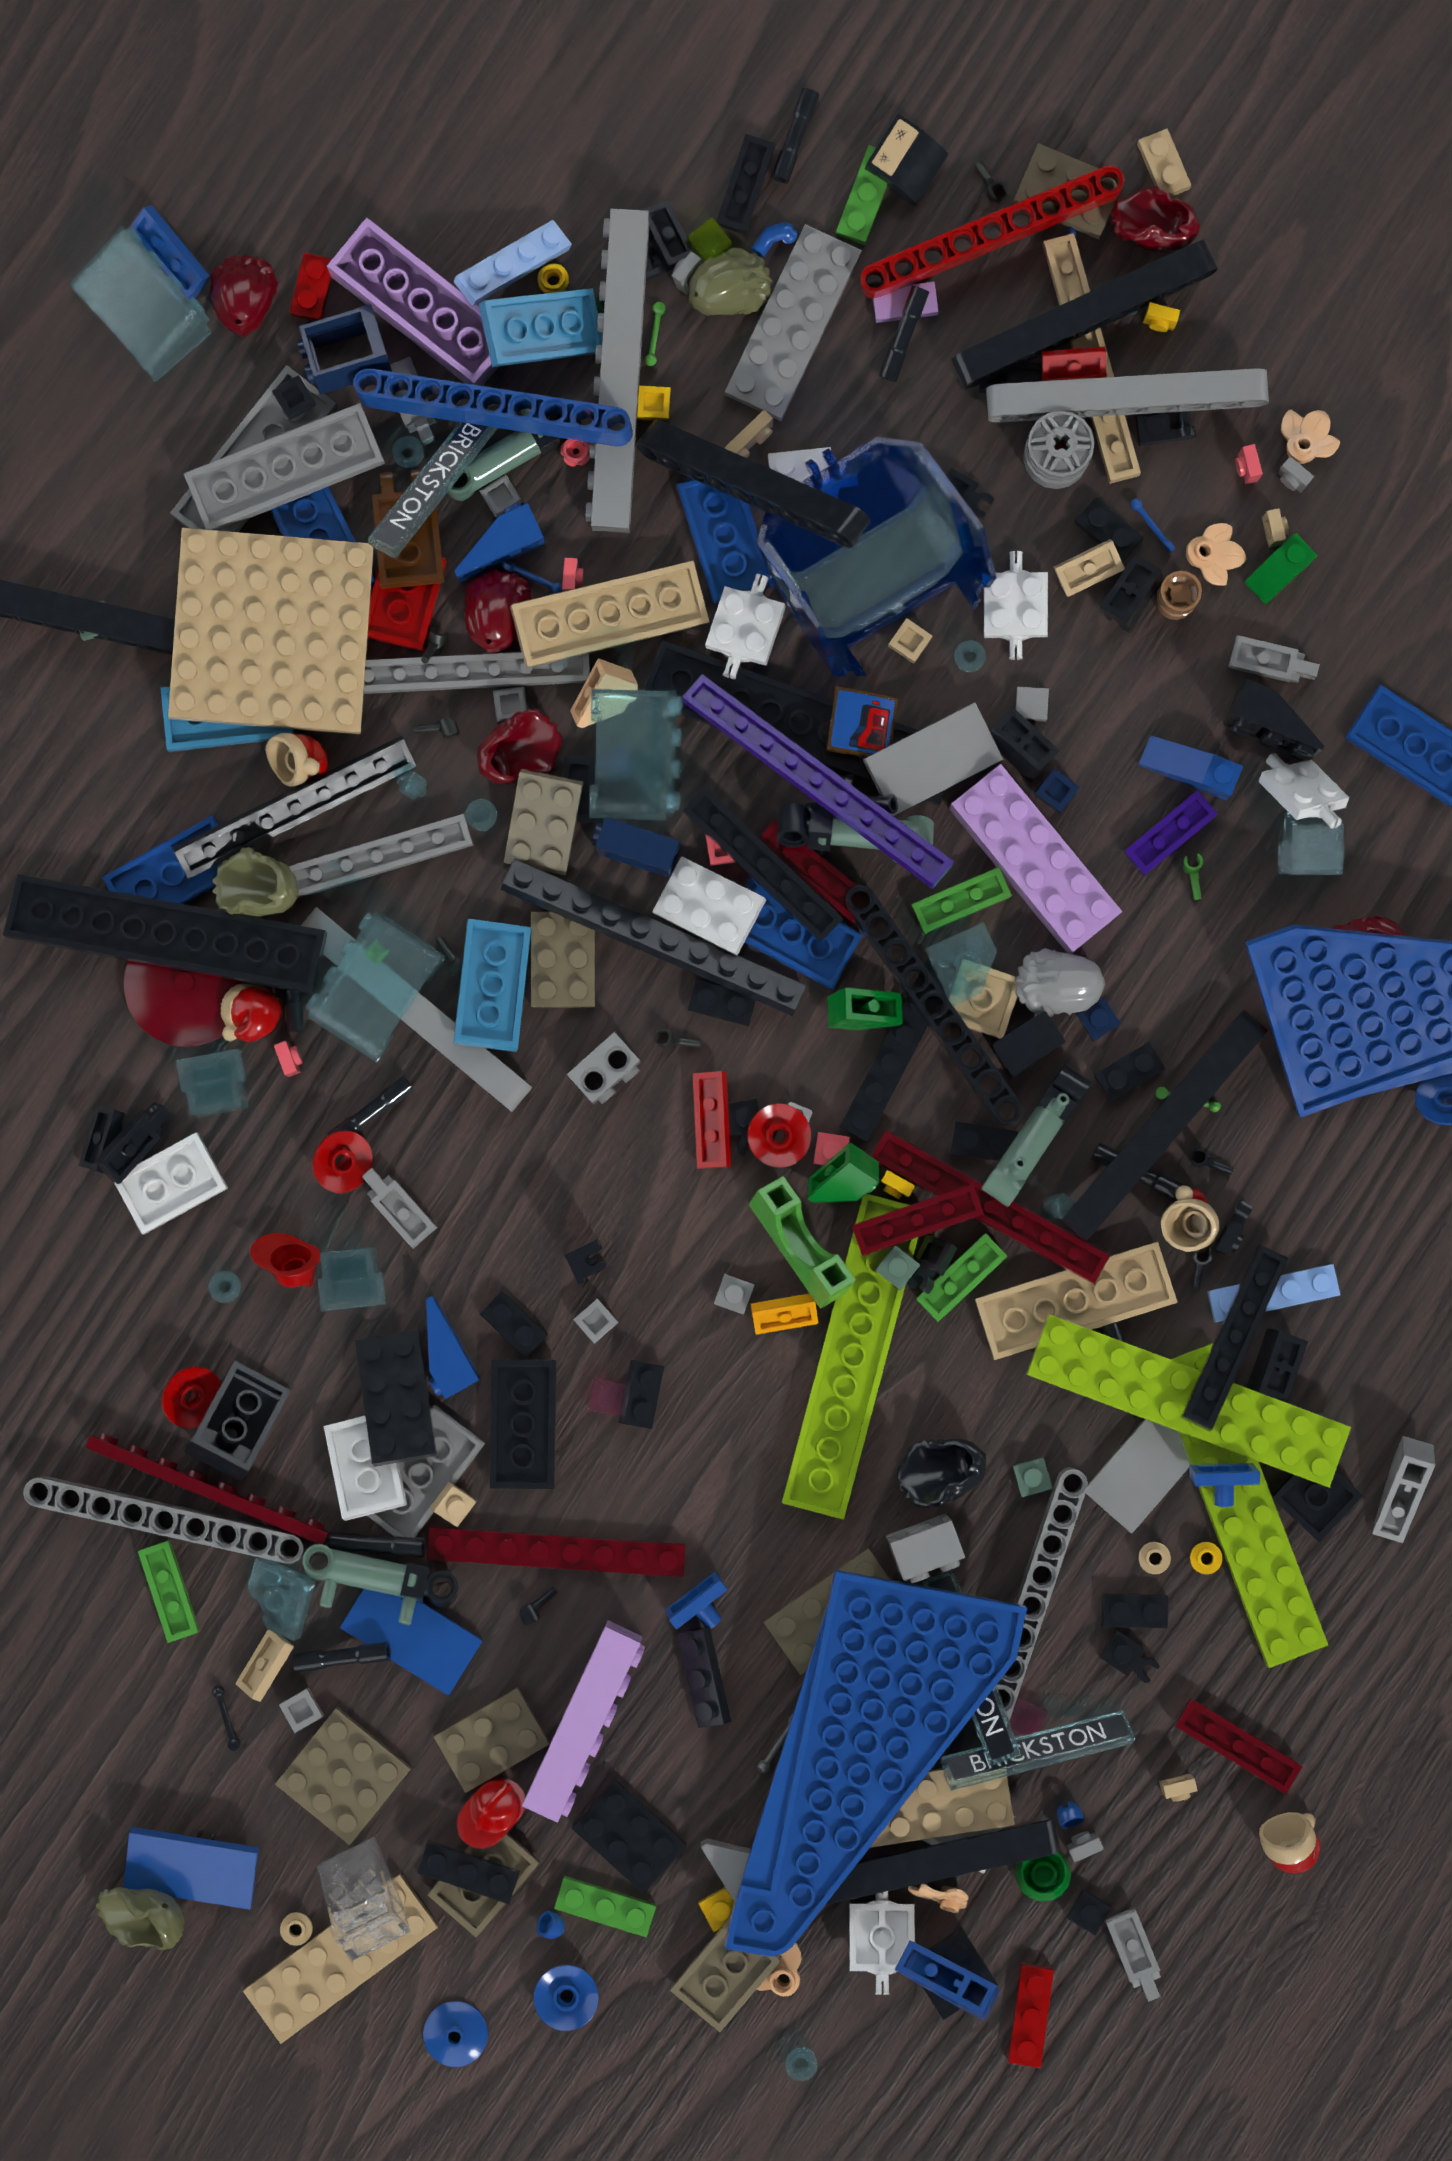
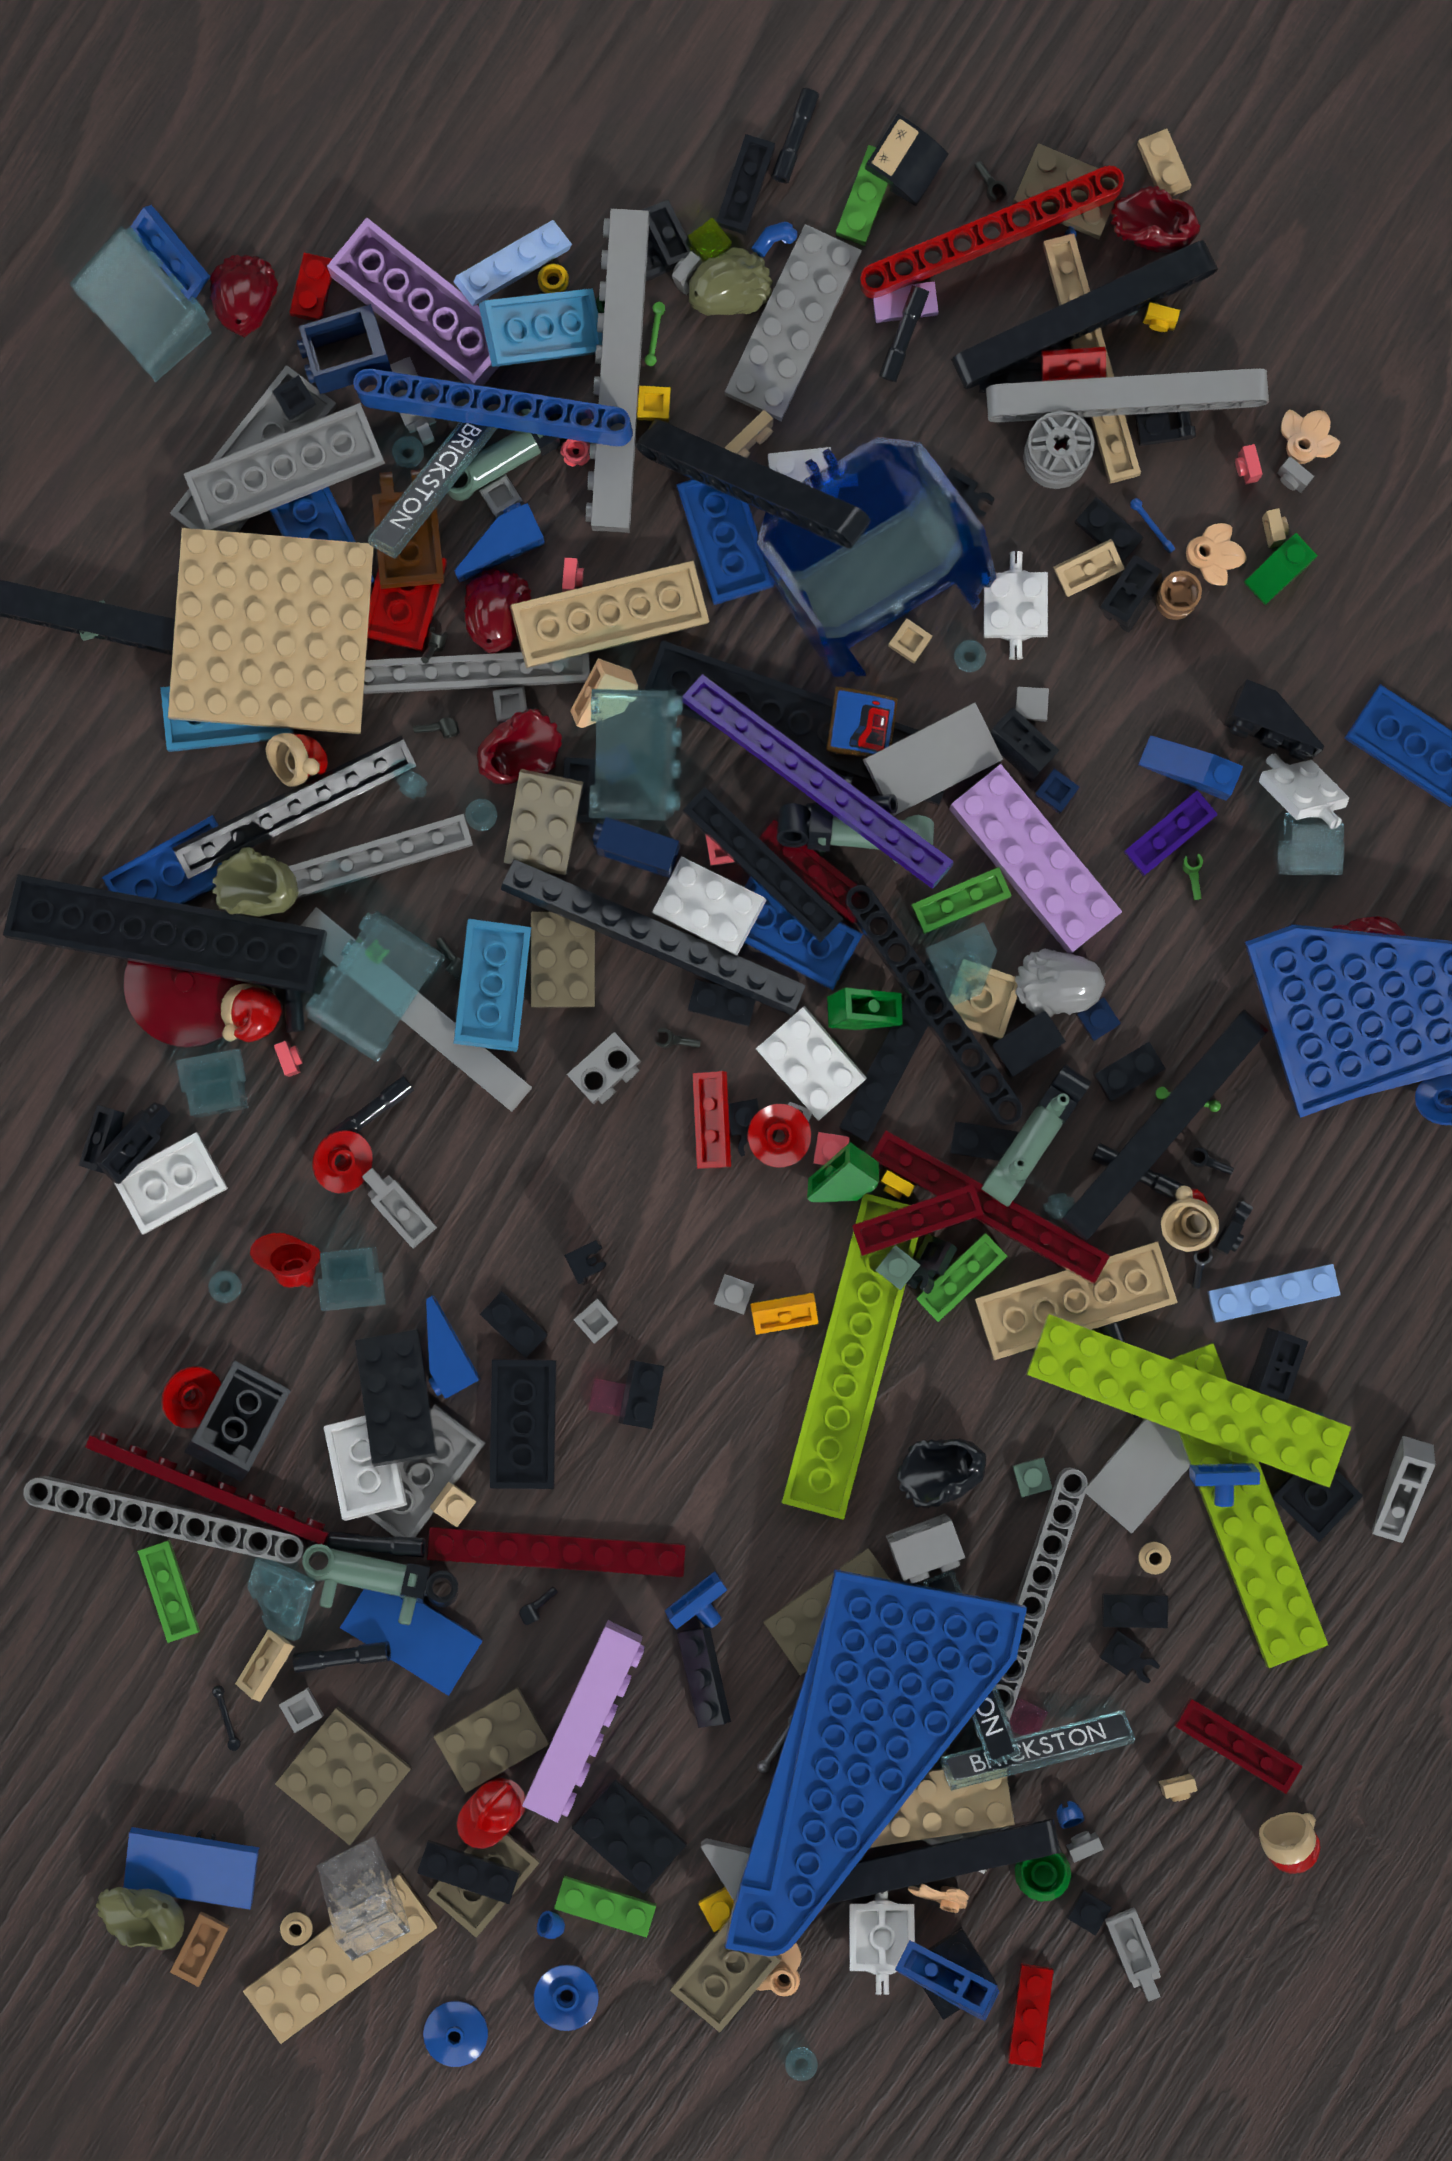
(199, 1949): none -> medium nougat plate
(510, 566): blue hinge -> none
(745, 626): white plate -> none
(782, 1217): bright green arch -> none
(811, 1063): none -> white plate
(1195, 1558): yellow plate -> none
(1234, 1337): black tile -> none
(1270, 660): light grey hinge -> none

